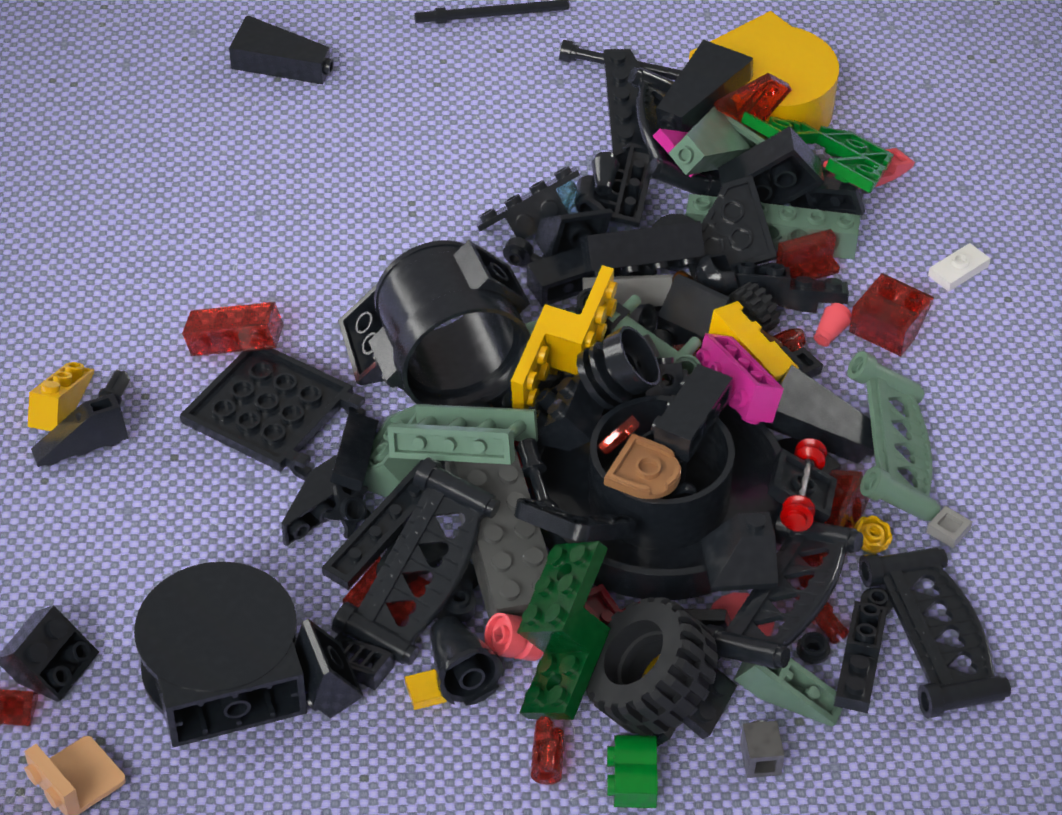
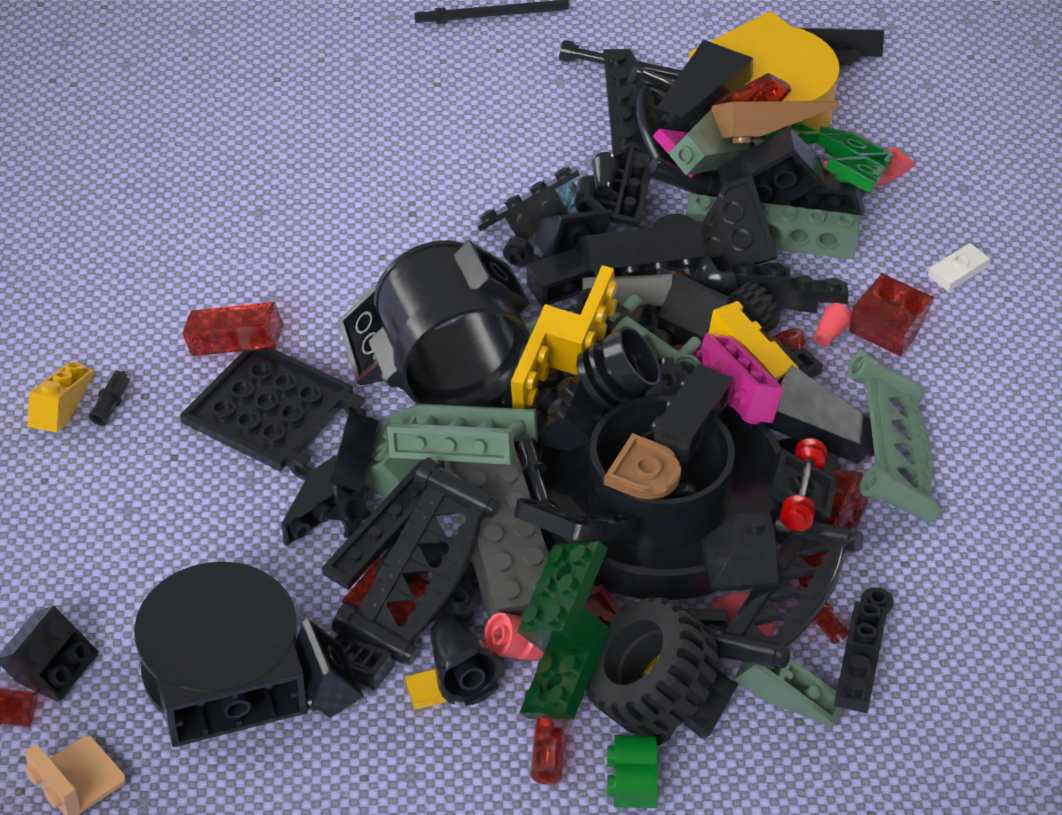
(85, 429): black slope -> none
(278, 53): black slope -> none
(619, 435): clear red tile -> none
(756, 119): none -> medium nougat wedge
(762, 749): flat silver brick -> none
(809, 255): clear red bracket -> none
(814, 641): black plate -> none
(851, 43): none -> black bracket
(875, 533): yellow plate -> none
(946, 687): black piece -> none
(949, 527): light grey plate -> none

